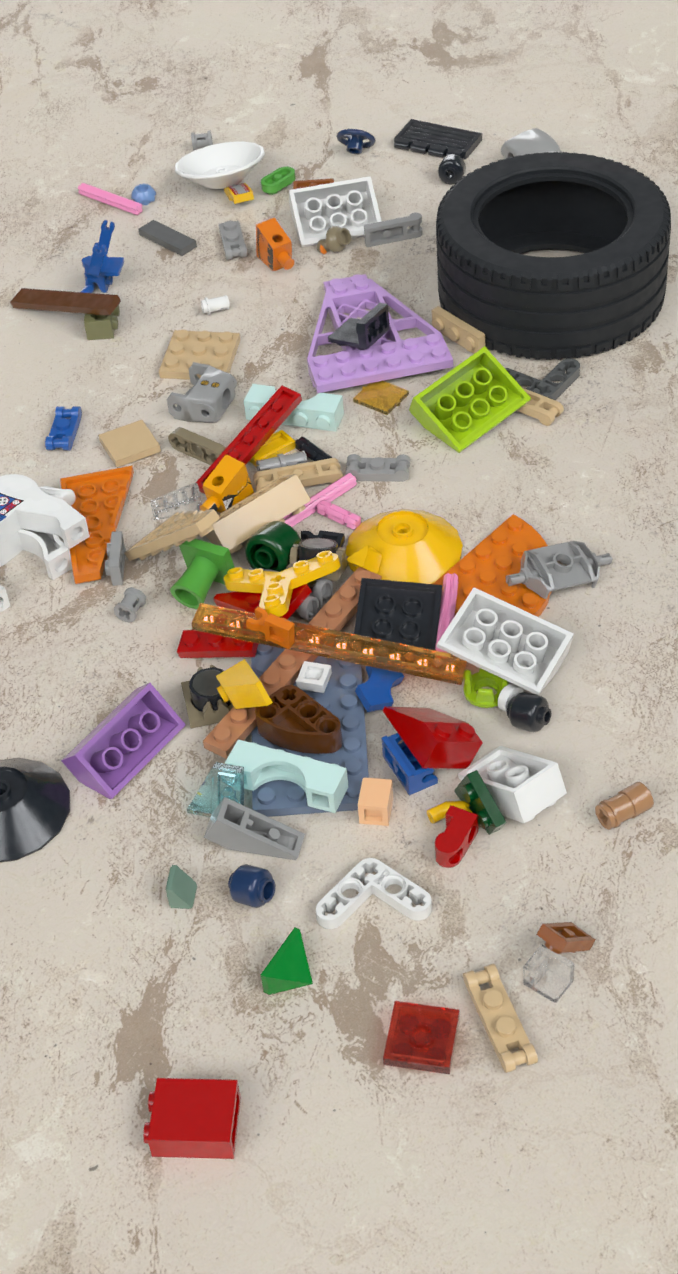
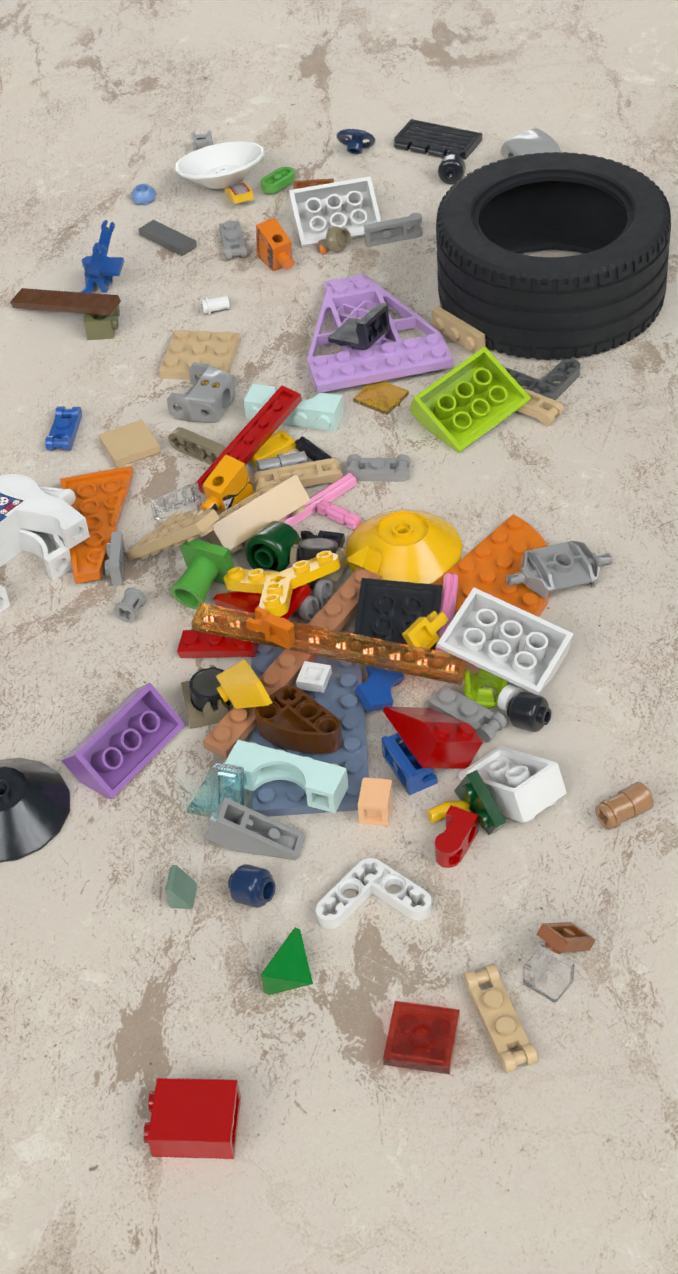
(110, 199): bright pink axle -> none
(423, 630): none -> yellow plate
(462, 708): none -> light grey plate

